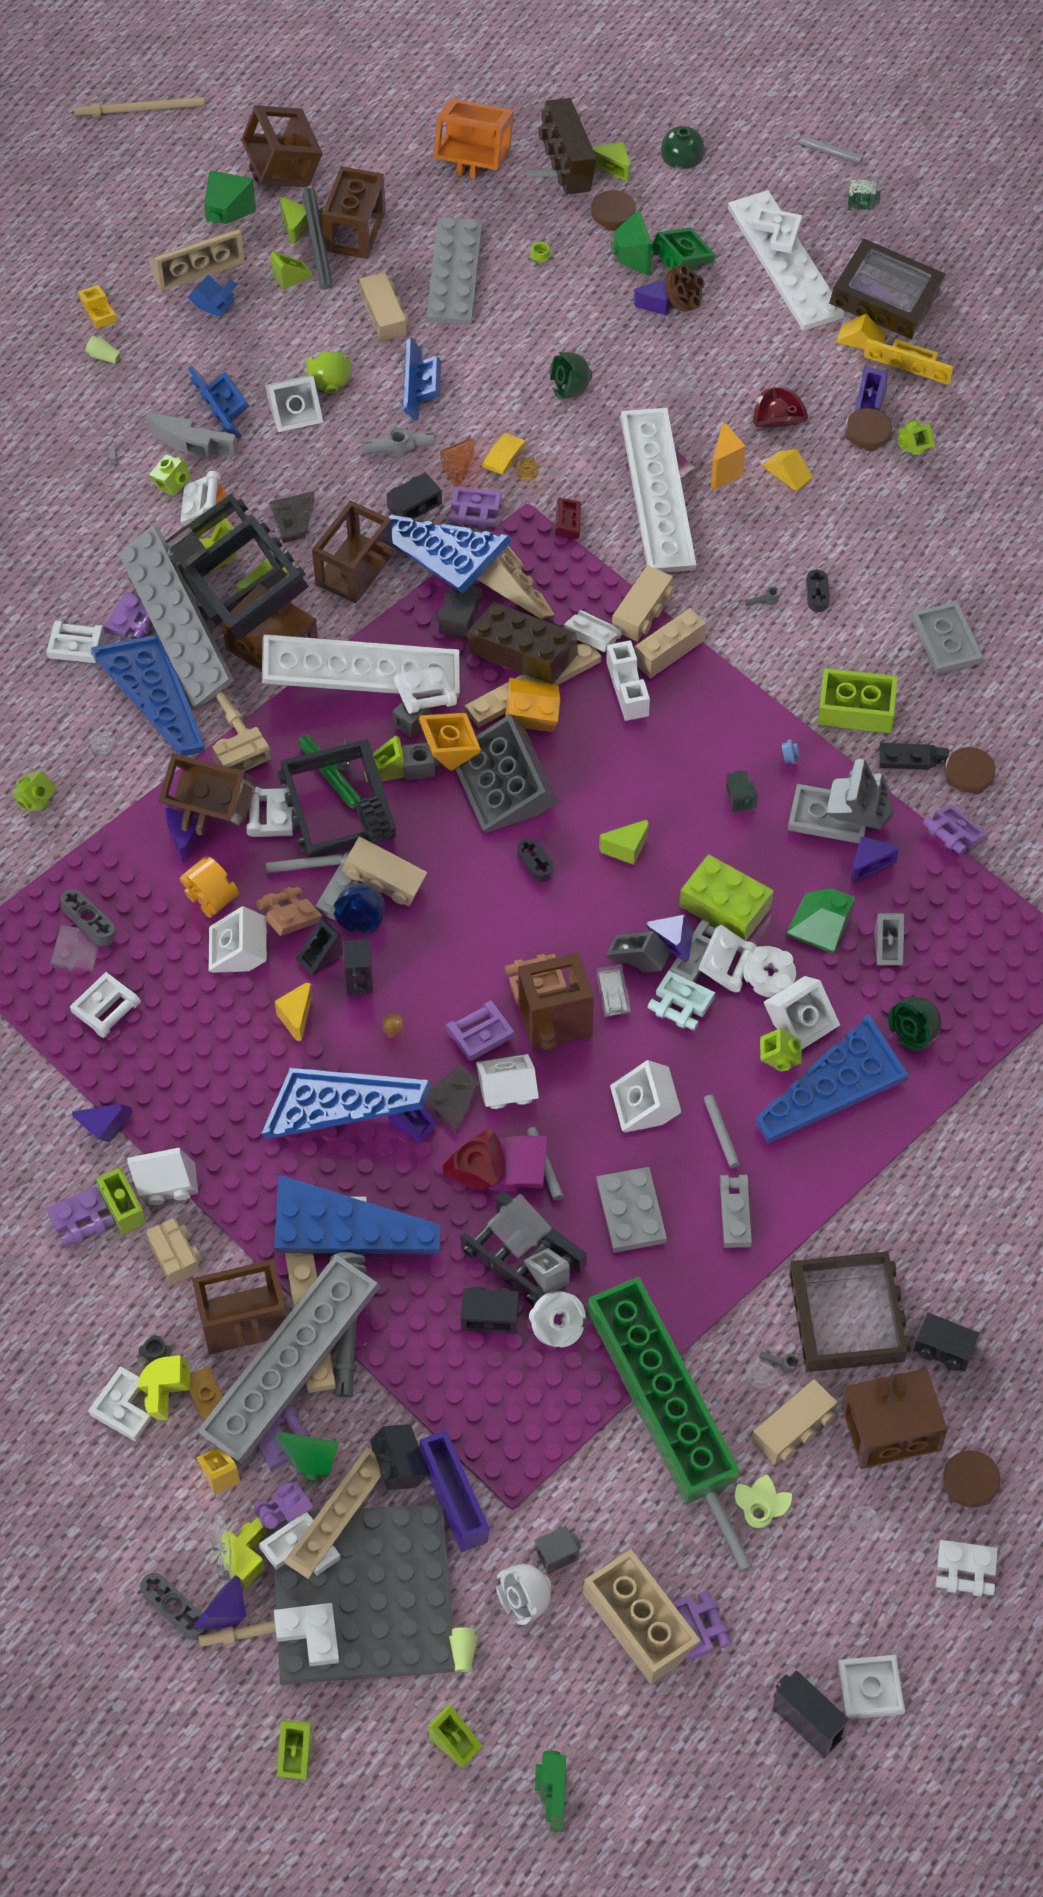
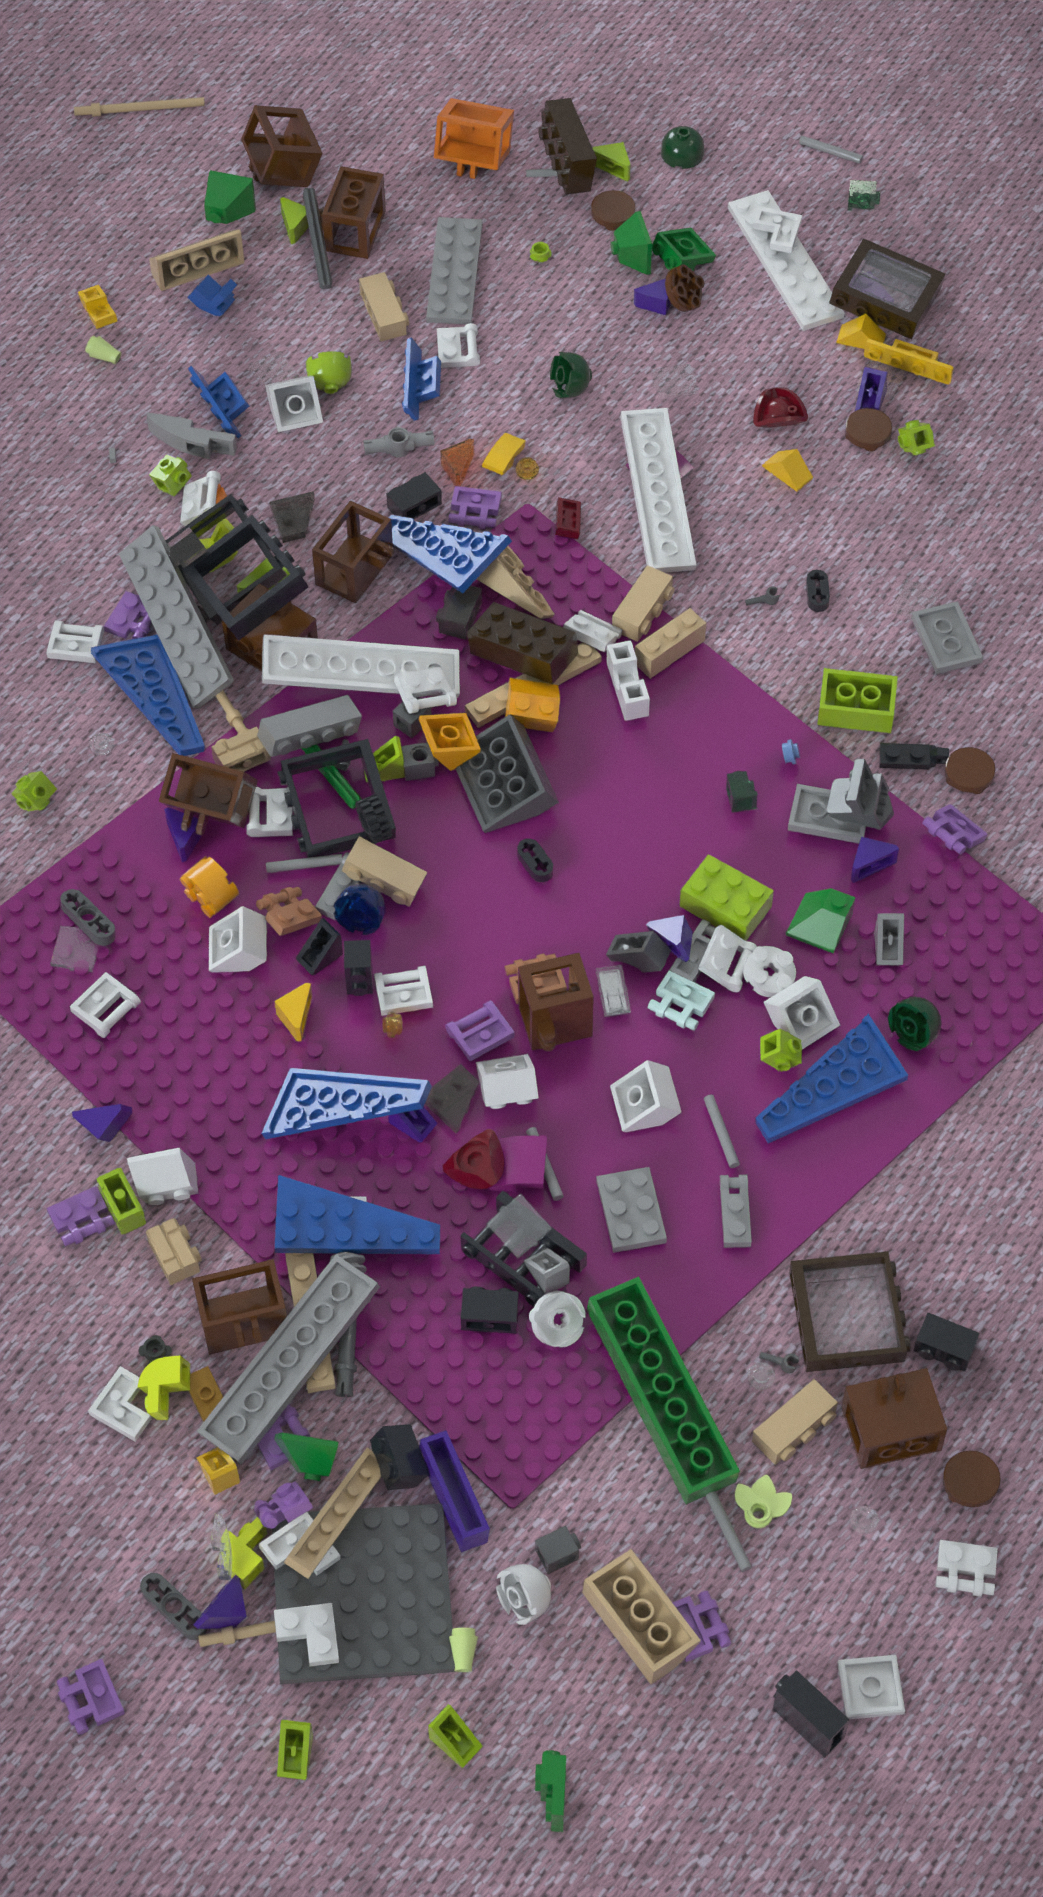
(99, 1693): none -> medium lavender plate
(288, 270): lime slope -> none
(309, 725): none -> light grey brick
(404, 996): none -> white plate
(450, 346): none -> white plate
(625, 842): lime slope -> none
(728, 458): light orange slope -> none

